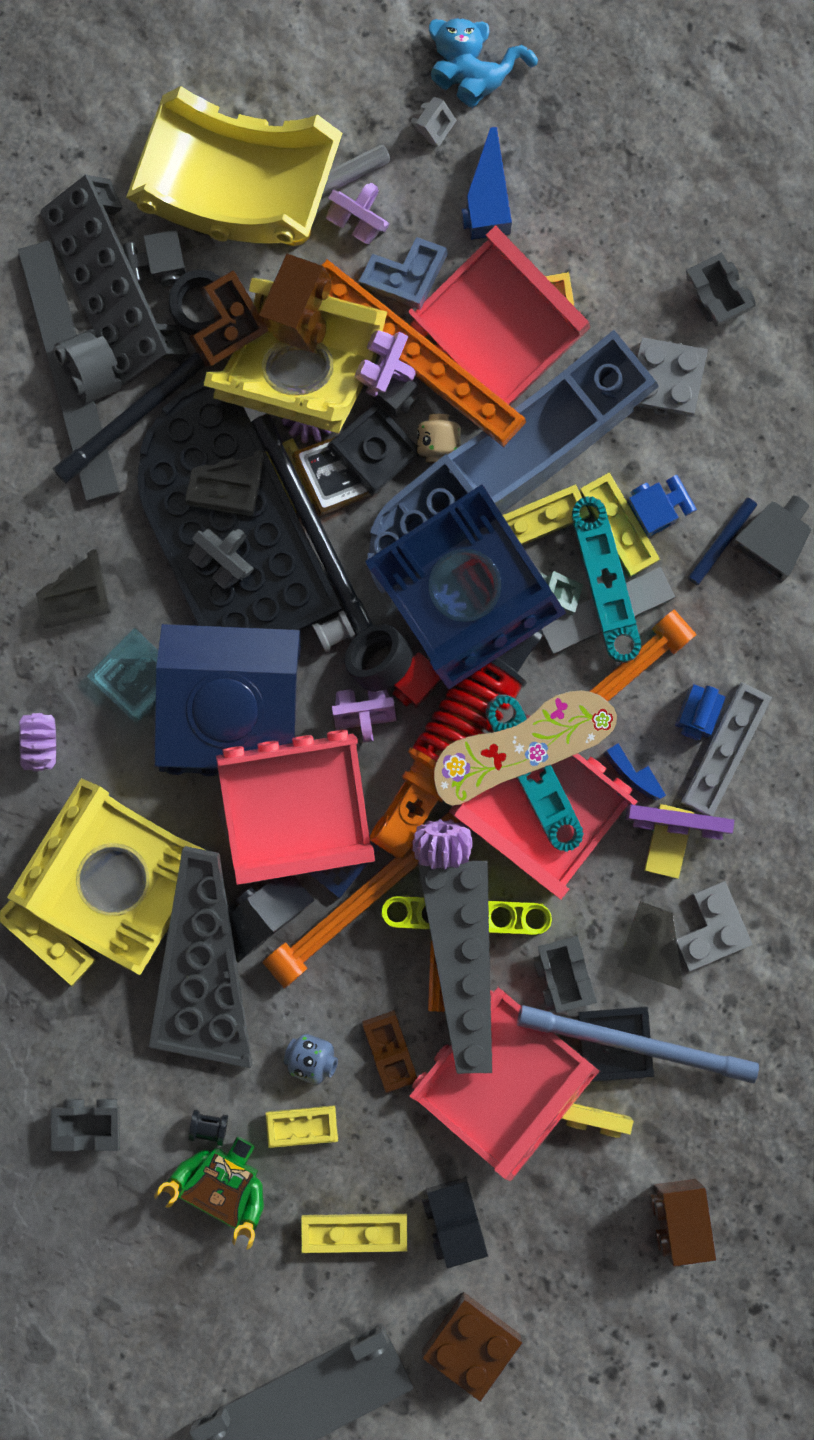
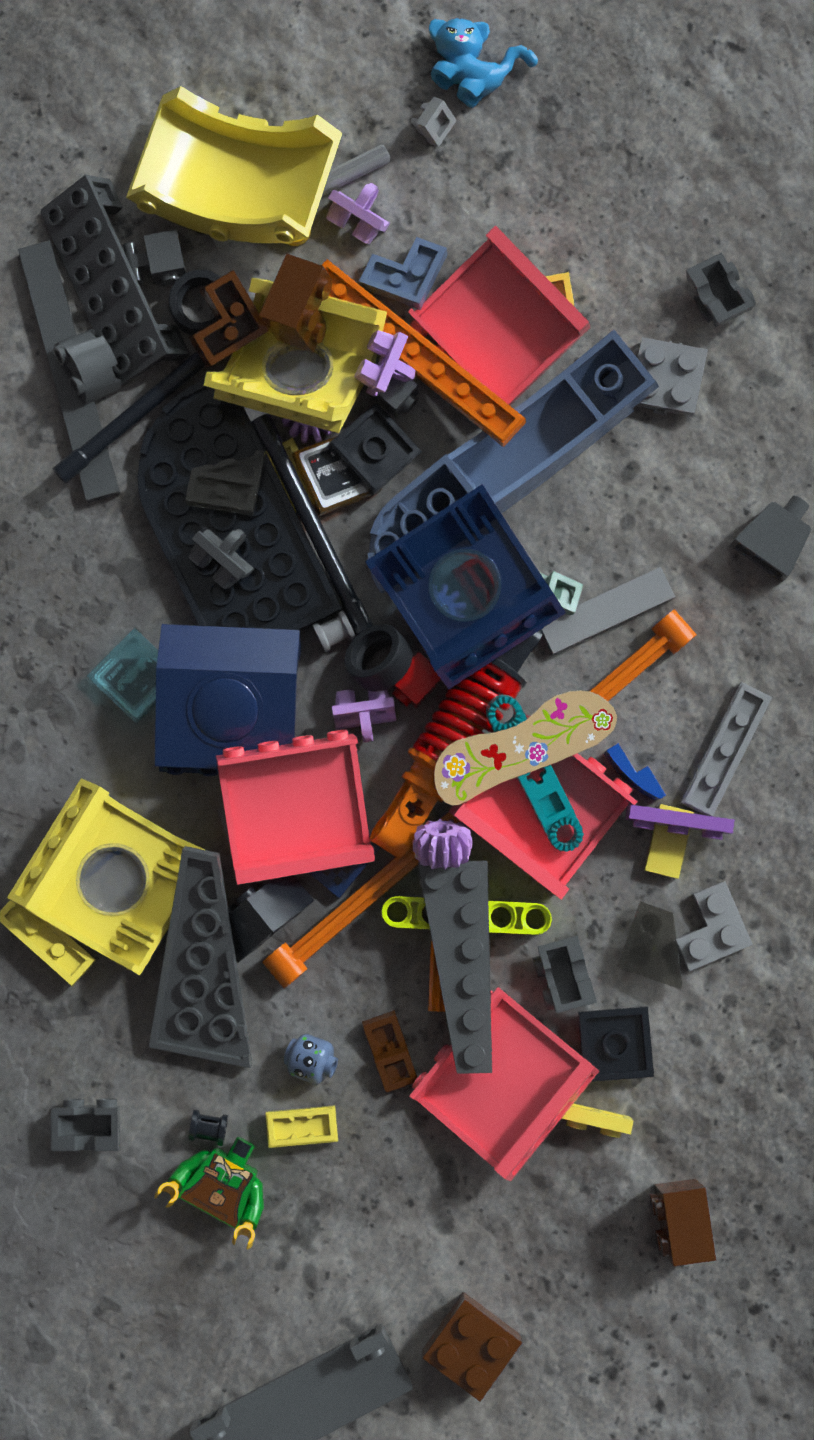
(37, 742): lavender gear -> none
(75, 594): clear smoke wing -> none
(354, 1233): light yellow plate -> none
(437, 437): tan head -> none
(457, 1223): black brick -> none
(488, 194): blue slope -> none
(545, 515): light yellow plate -> none
(600, 555): teal piece -> none
(630, 539): light yellow plate -> none
(656, 509): blue brick -> none
(700, 711): blue brick -> none
(722, 541): dark blue bar -> none
(725, 1065): sand blue piece -> none

